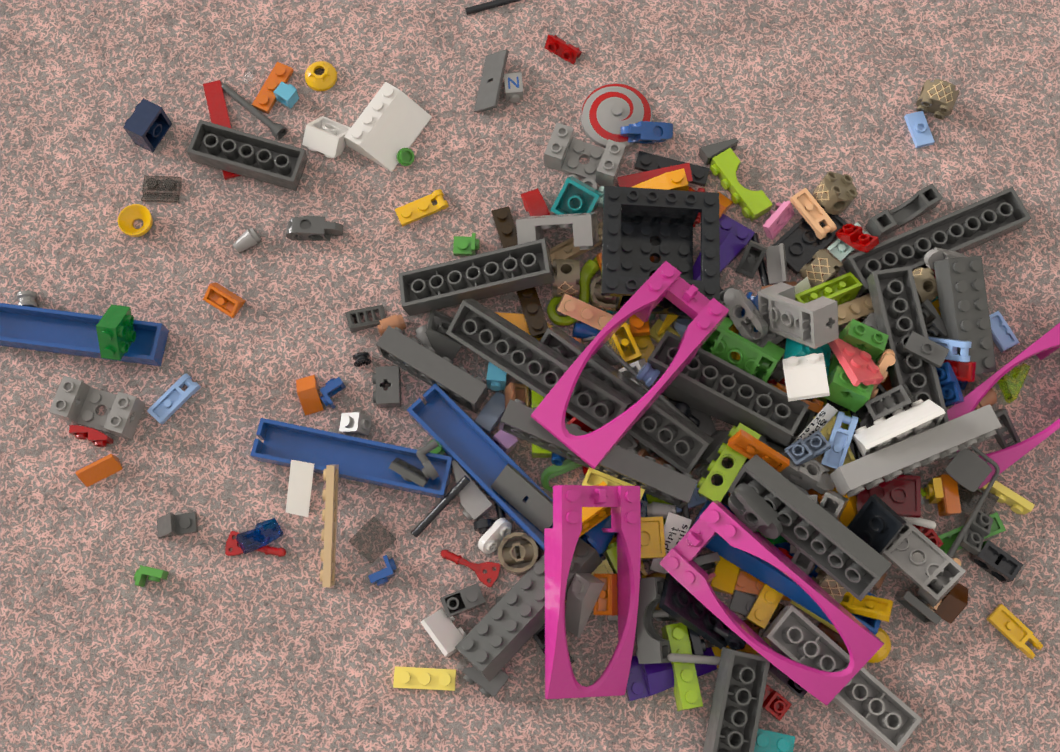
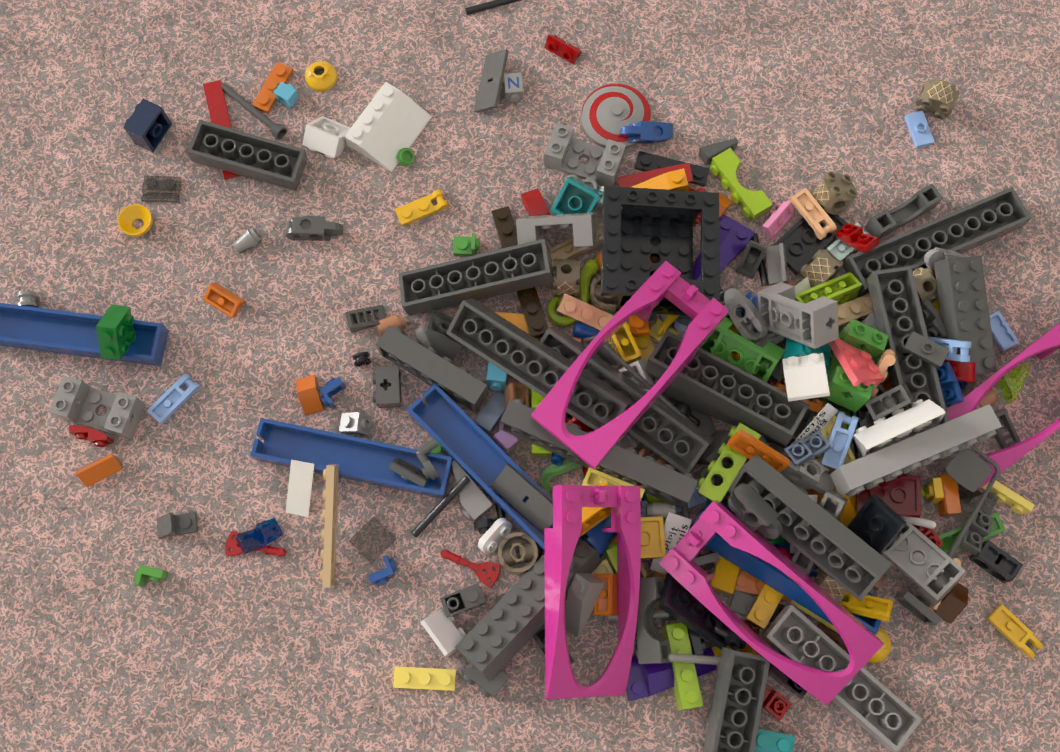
(648, 374): medium blue wheel -> none

